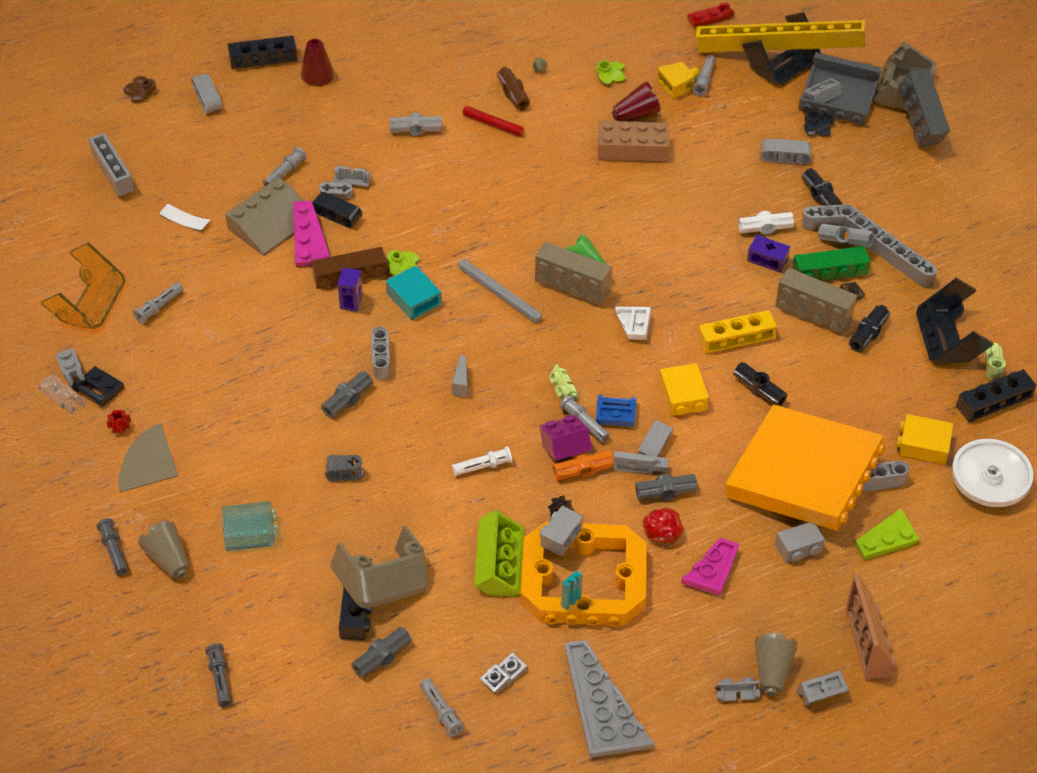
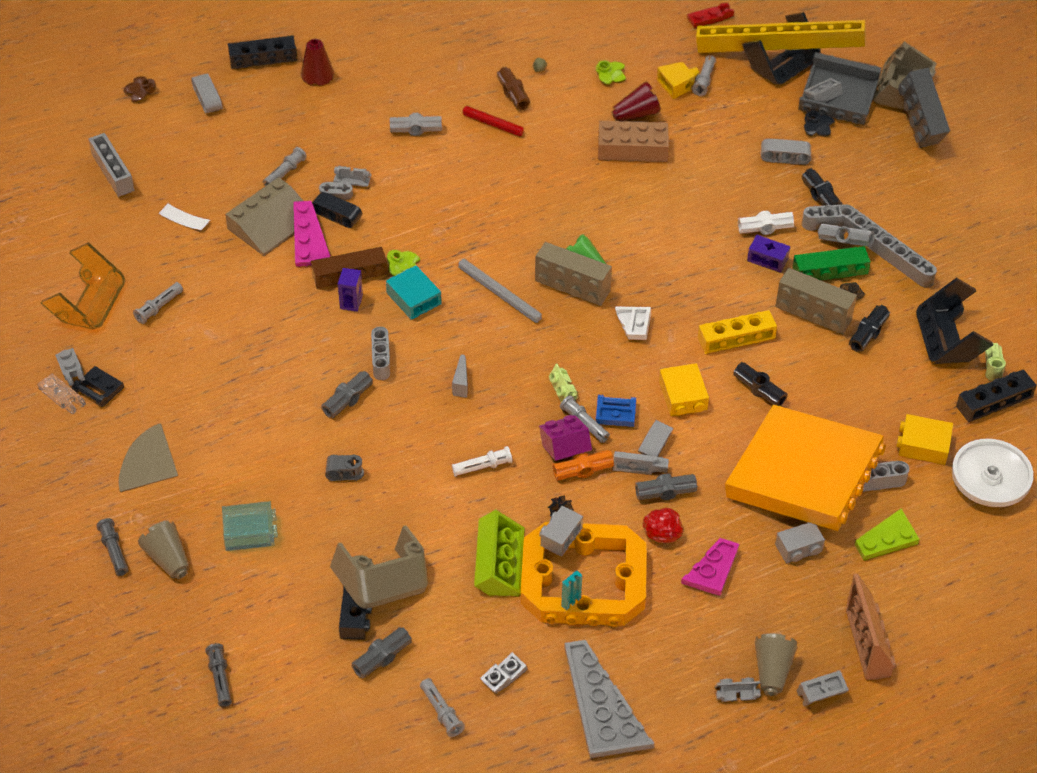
(118, 421): red gear -> none

